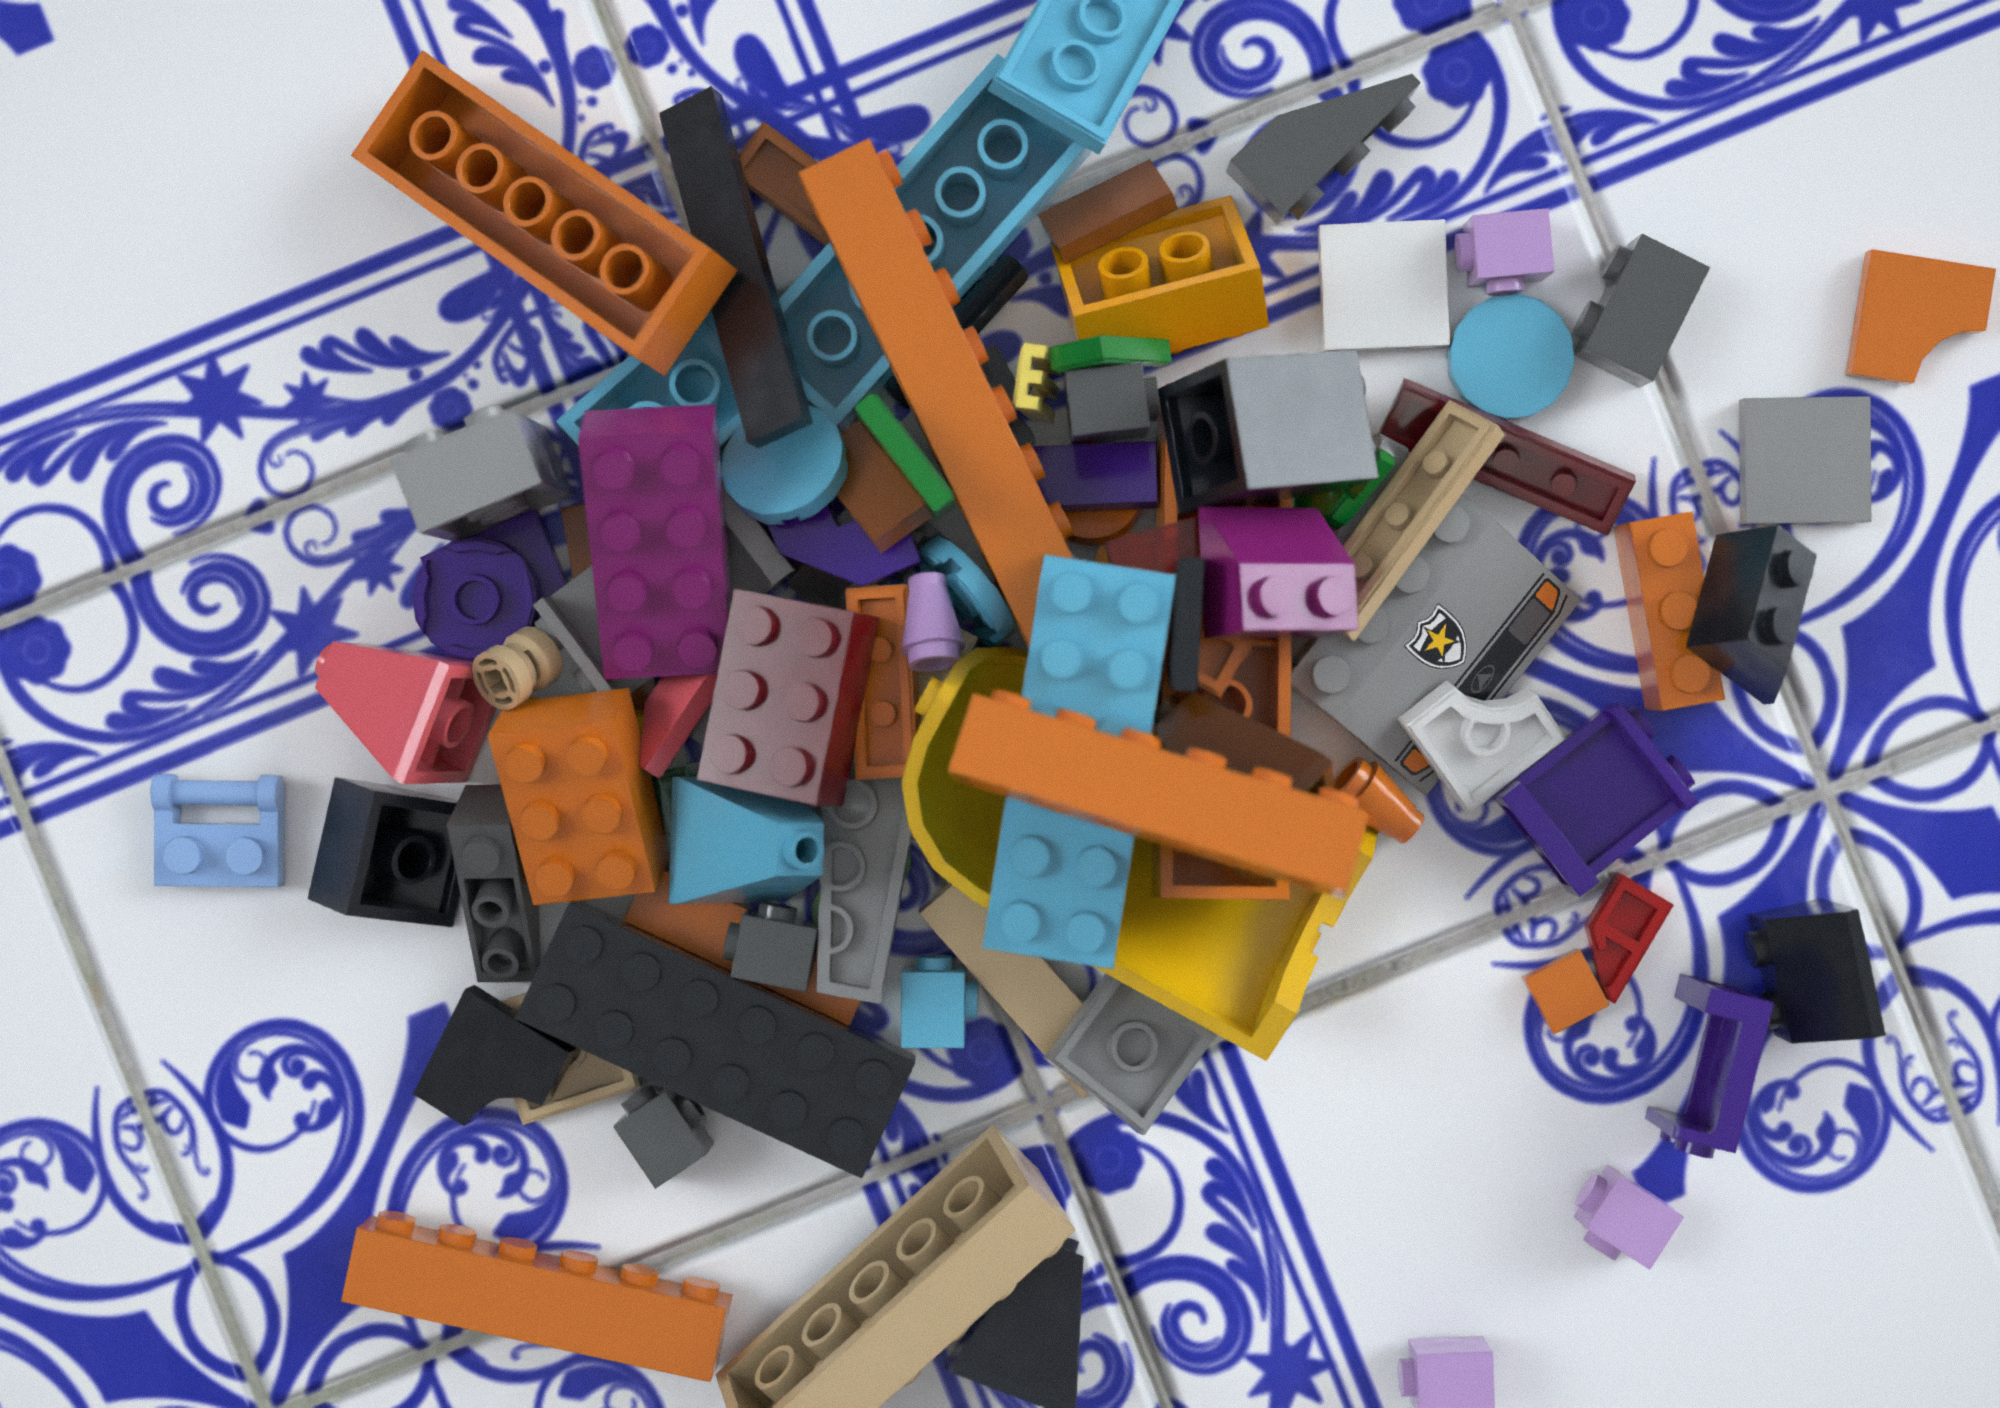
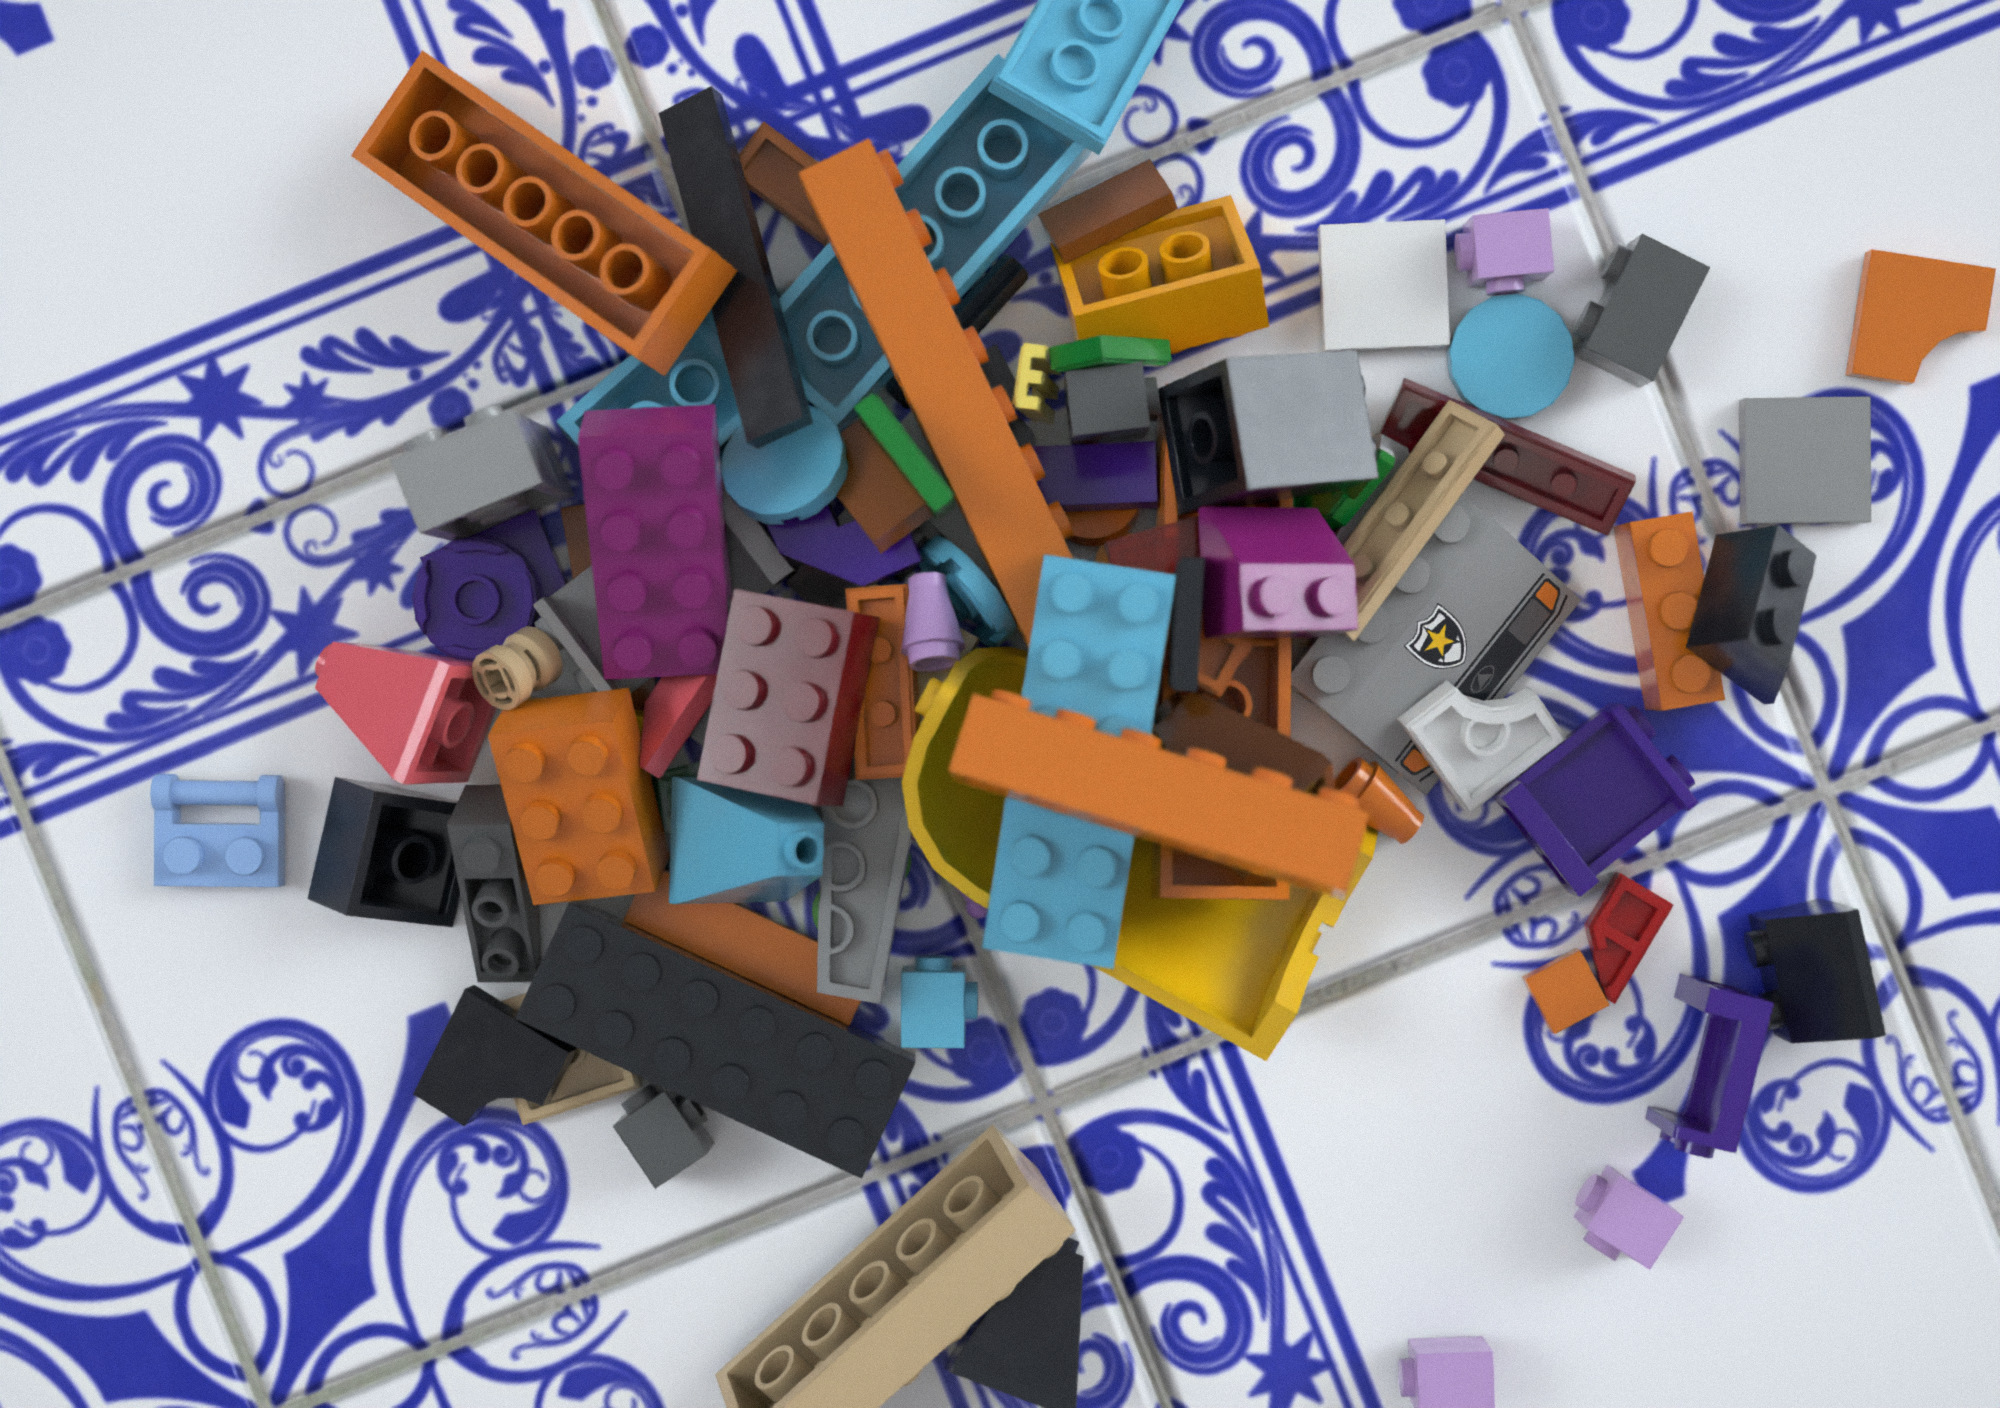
(537, 1295): orange brick -> none
(772, 947): dark grey brick -> none
(1020, 983): tan tile -> none
(1128, 1051): light grey tile -> none
(1304, 146): dark grey slope -> none

